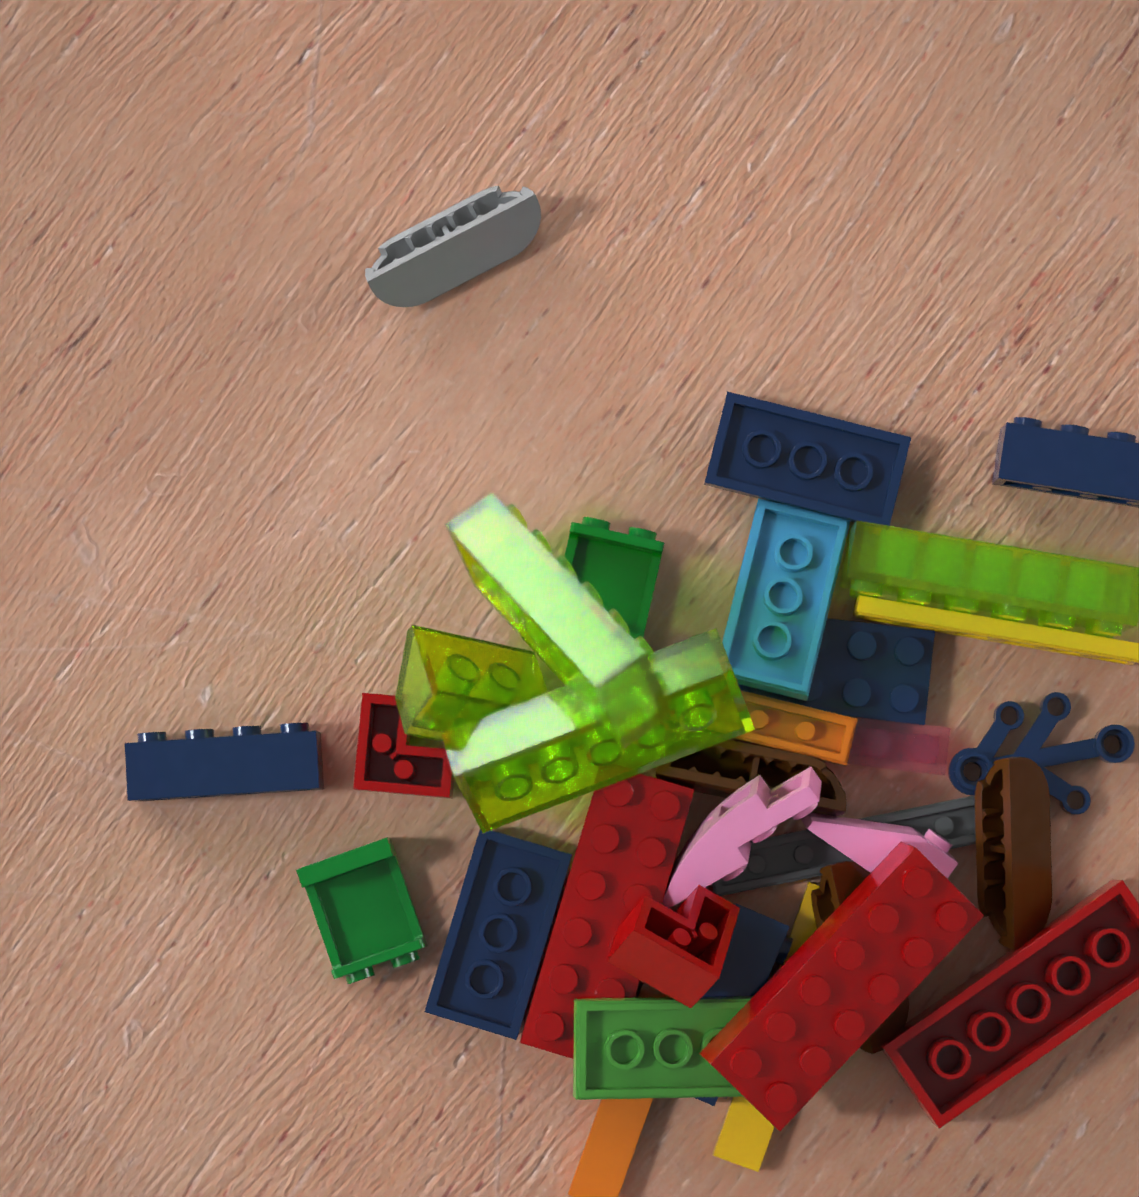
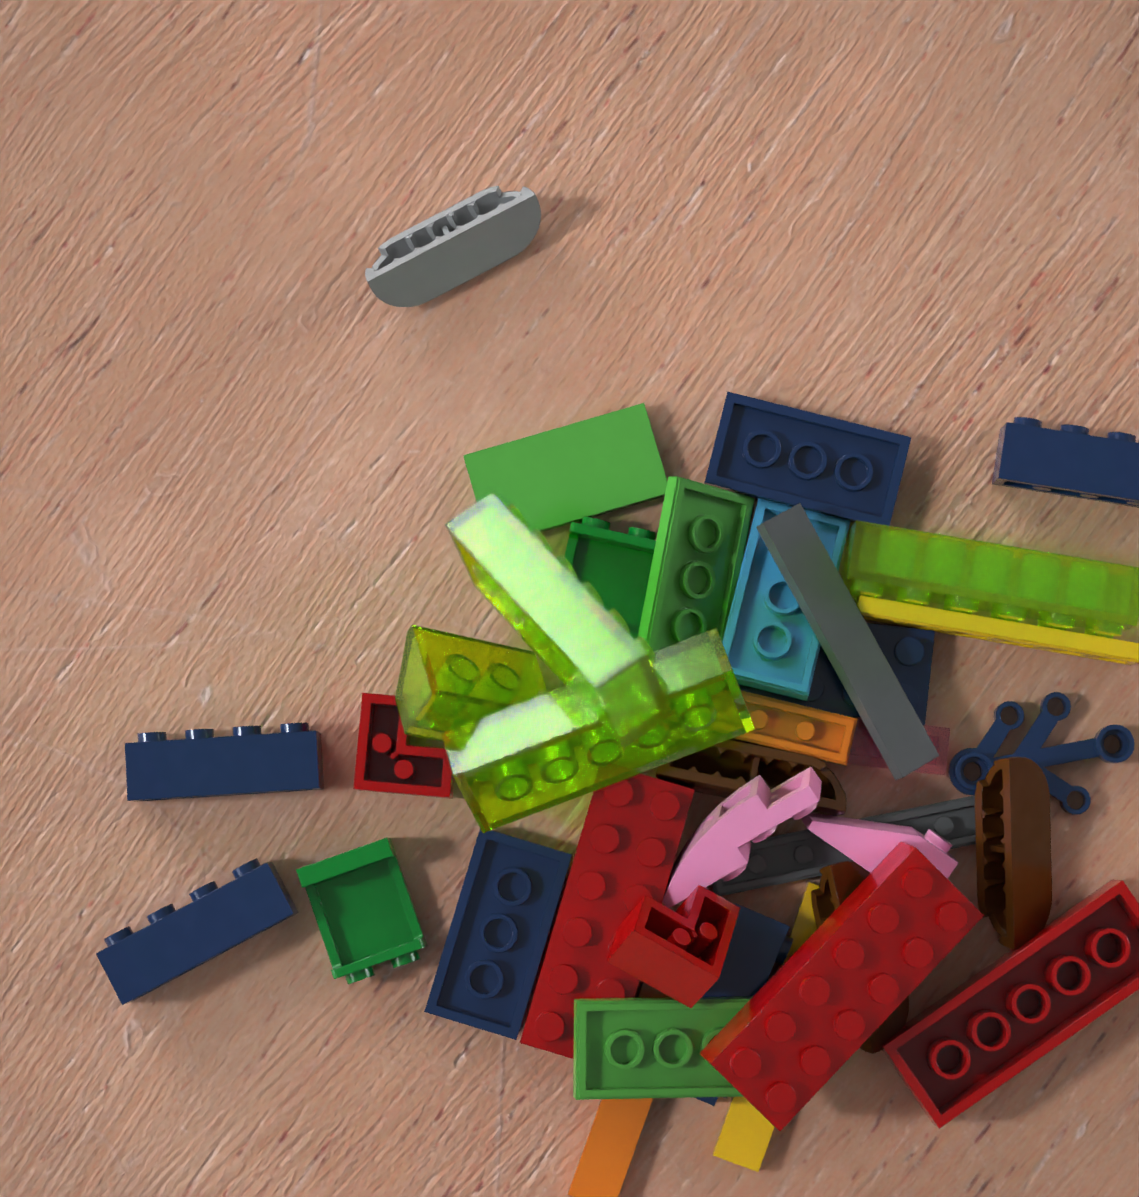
(197, 932): none -> dark blue brick
(573, 469): none -> bright green tile
(694, 562): none -> bright green tile
(847, 641): none -> dark grey tile

